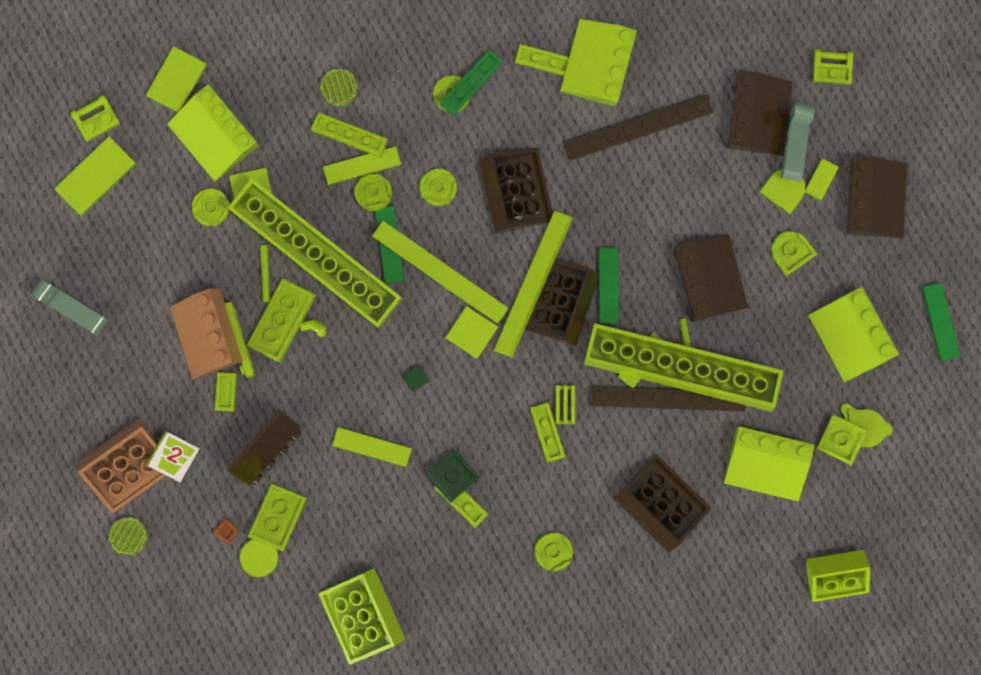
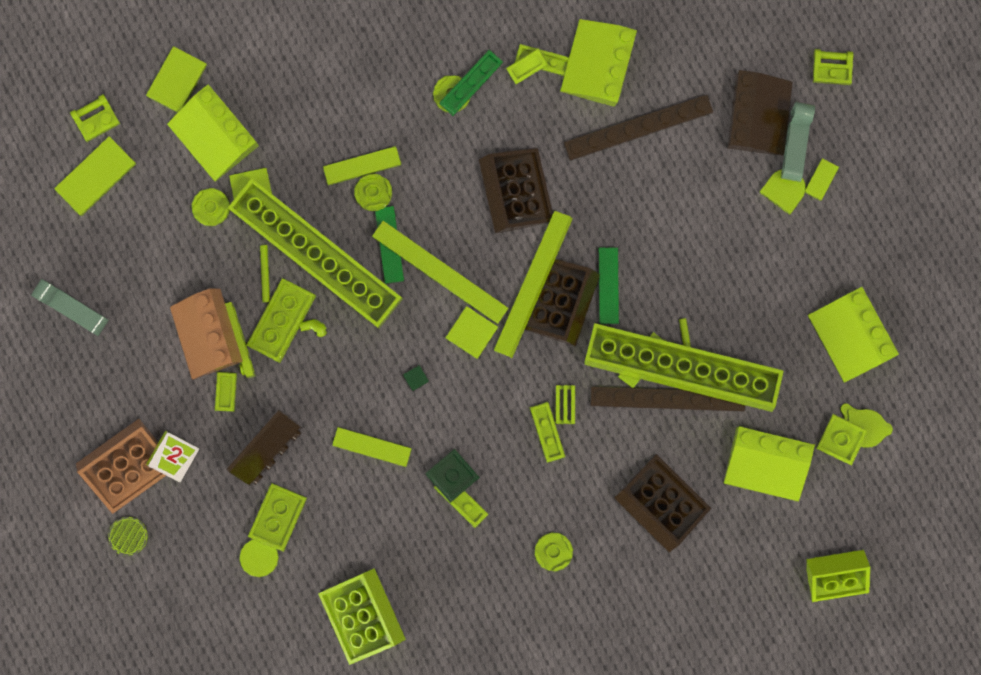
(226, 531): dark orange tile -> none
(338, 87): tile -> none
(349, 134): lime tile -> none
(442, 191): lime tile -> none
(527, 66): none -> lime tile
(710, 277): dark brown slope -> none
(791, 251): lime tile -> none
(876, 197): dark brown slope -> none
(941, 321): green tile -> none

